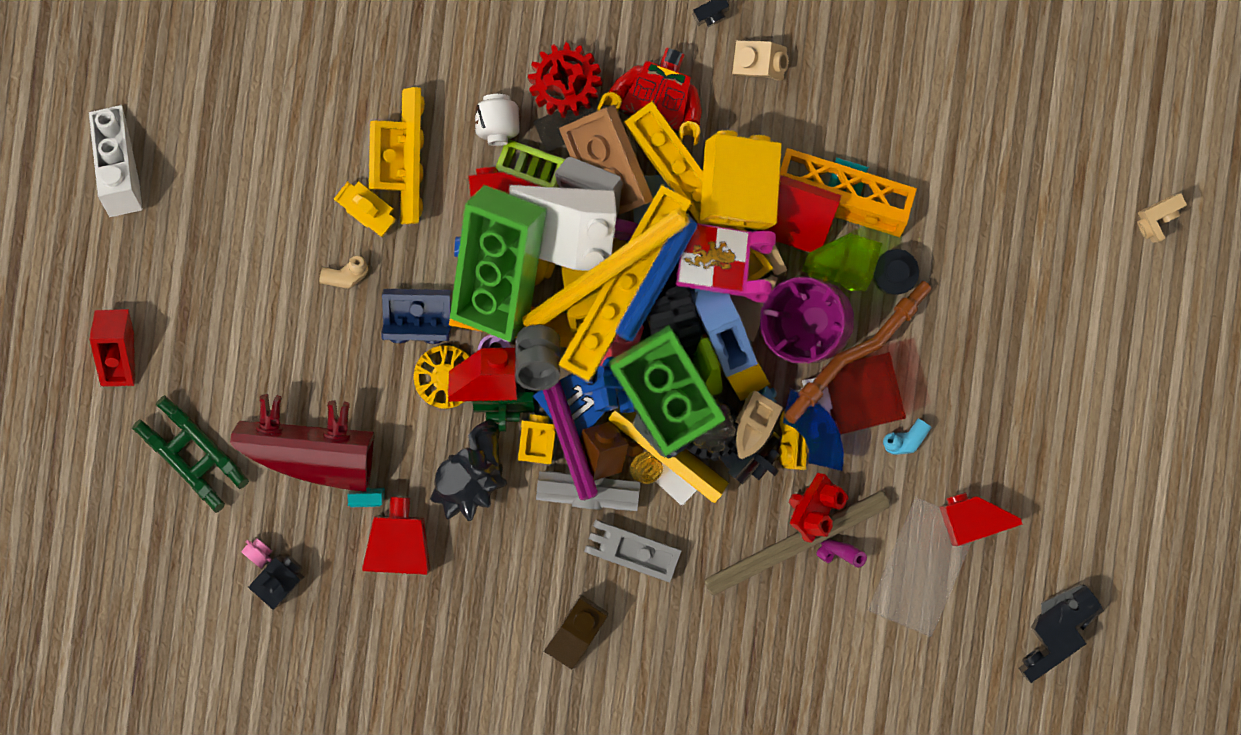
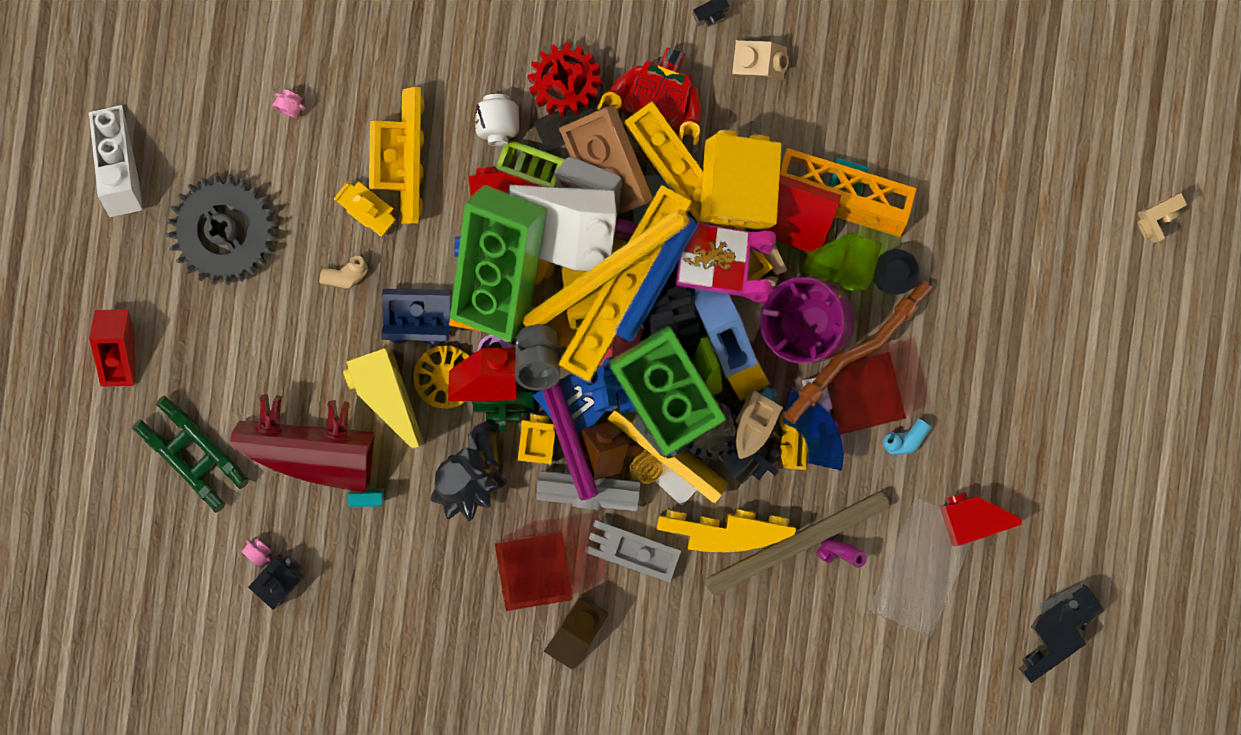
(202, 203): none -> dark grey gear
(288, 103): none -> bright pink plate
(383, 389): none -> light yellow slope
(397, 542): red torso -> none
(534, 570): none -> clear red piece
(739, 534): none -> yellow slope
(813, 507): red hips -> none

